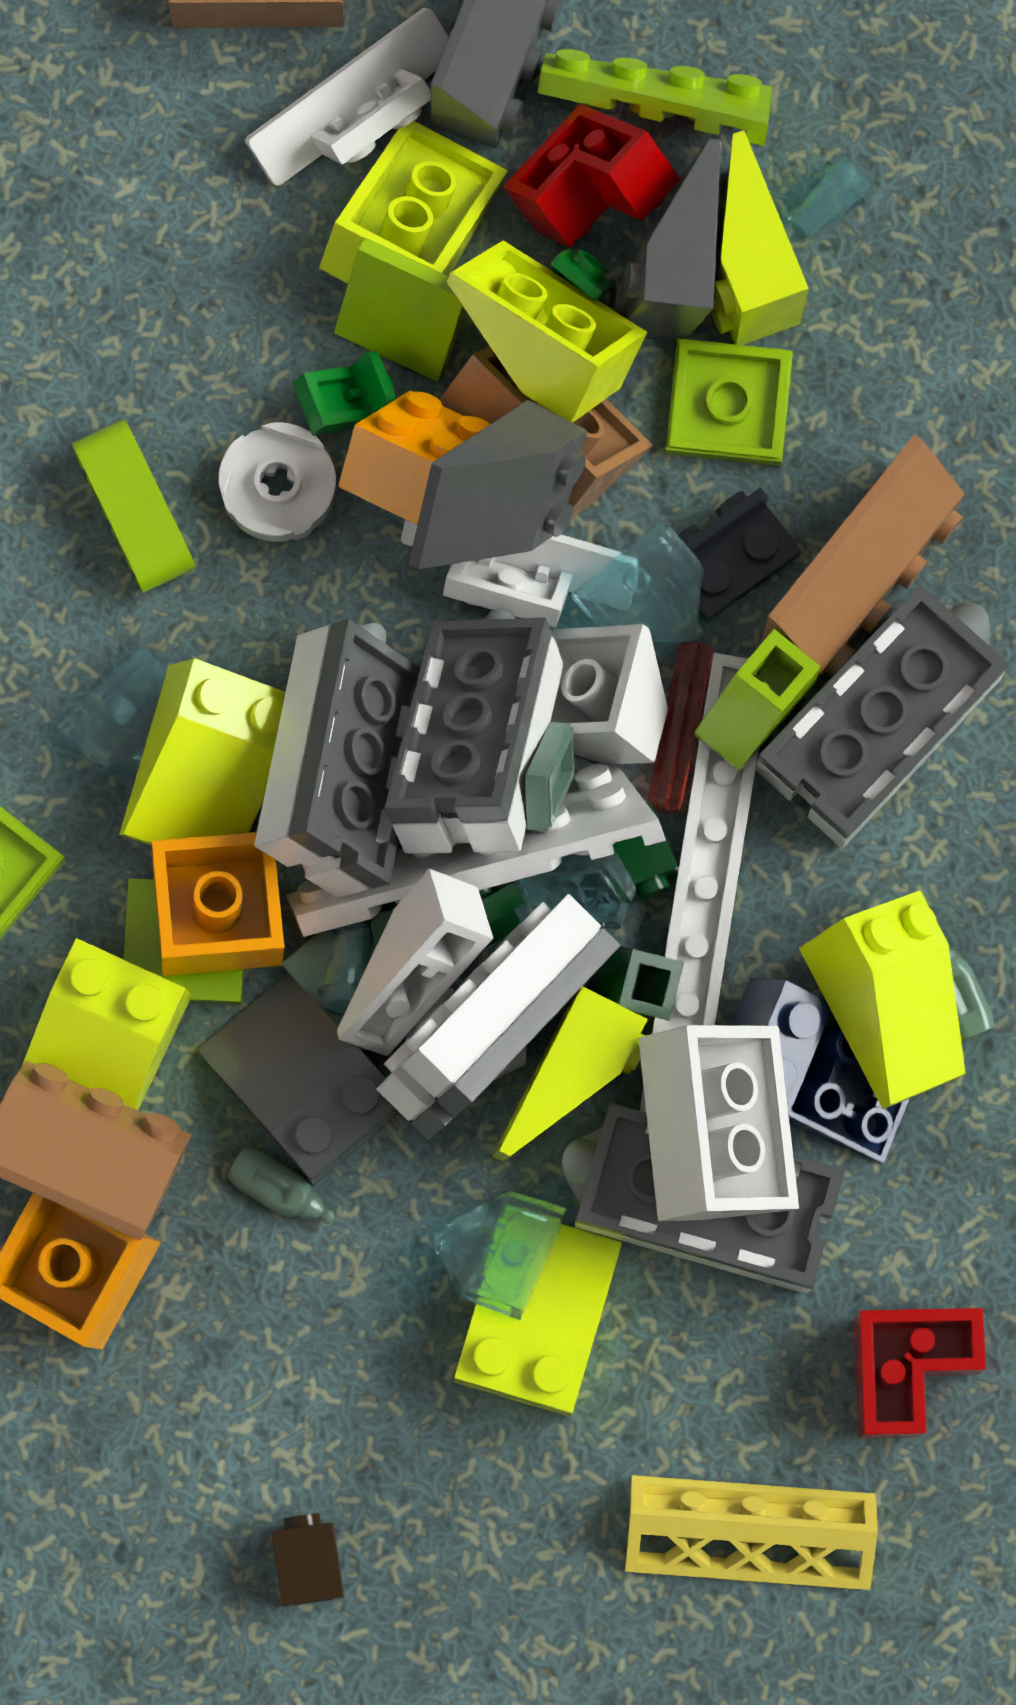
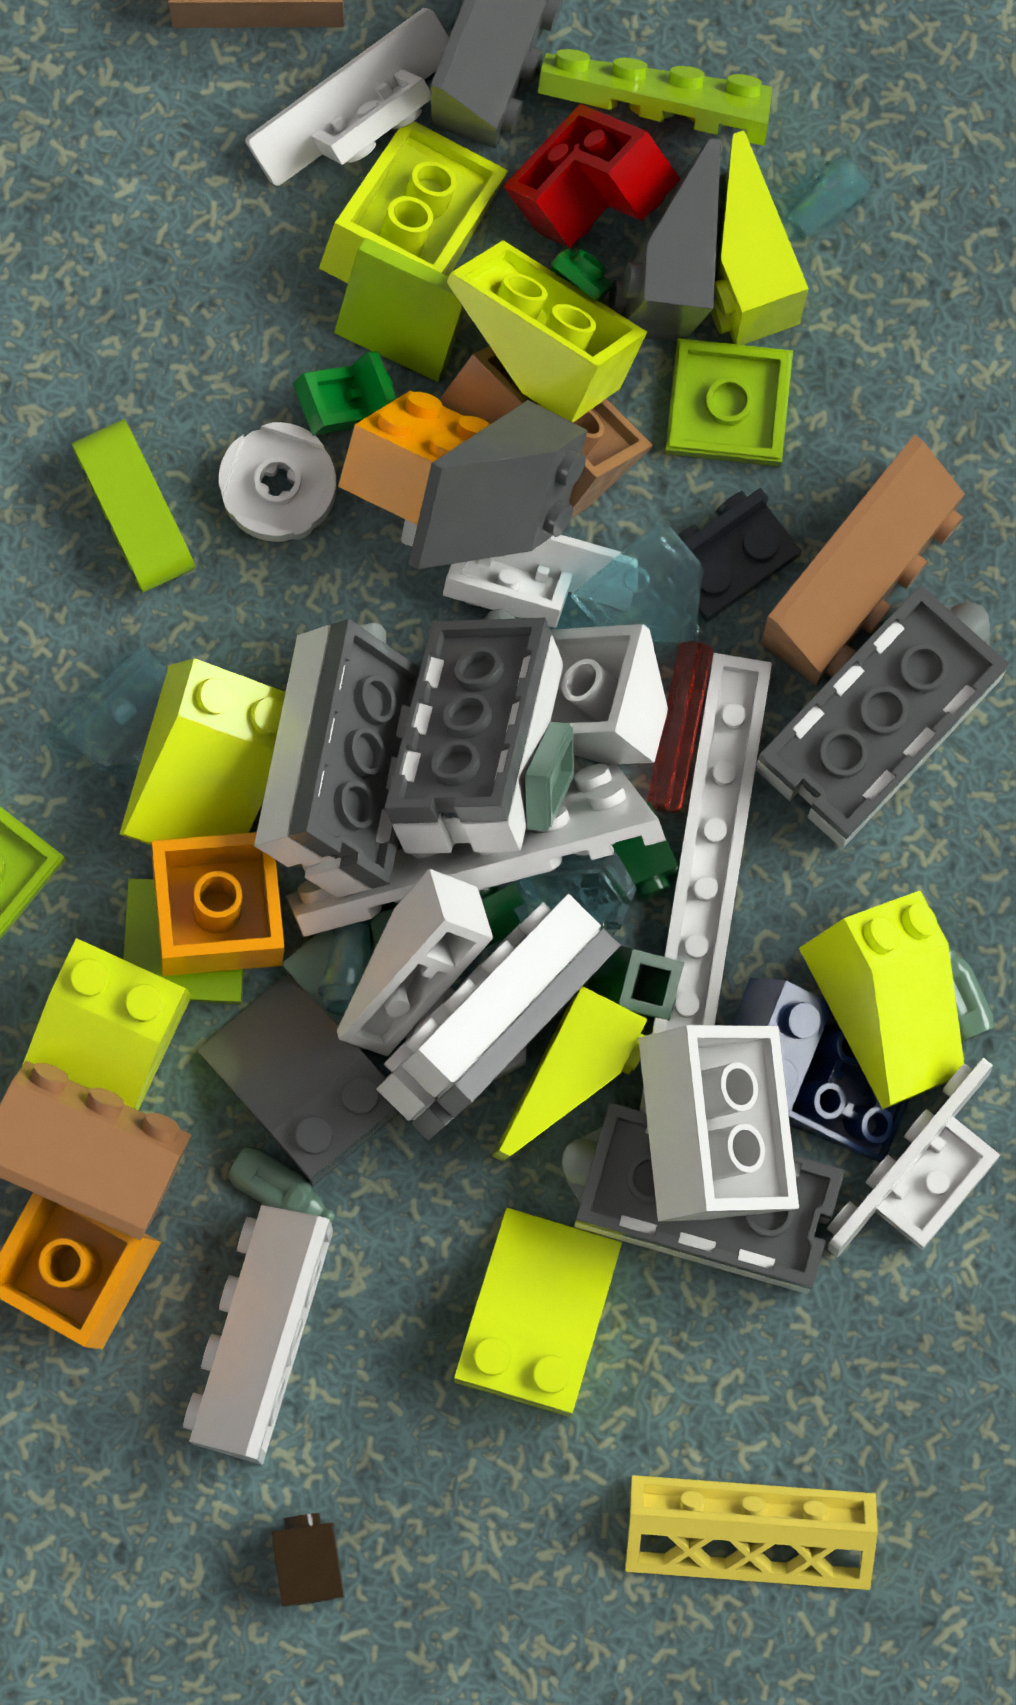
(260, 1334): none -> white slope
(499, 1250): clear light blue slope -> none
(757, 700): lime slope -> none
(896, 1353): red brick -> none
(930, 1176): none -> white bracket

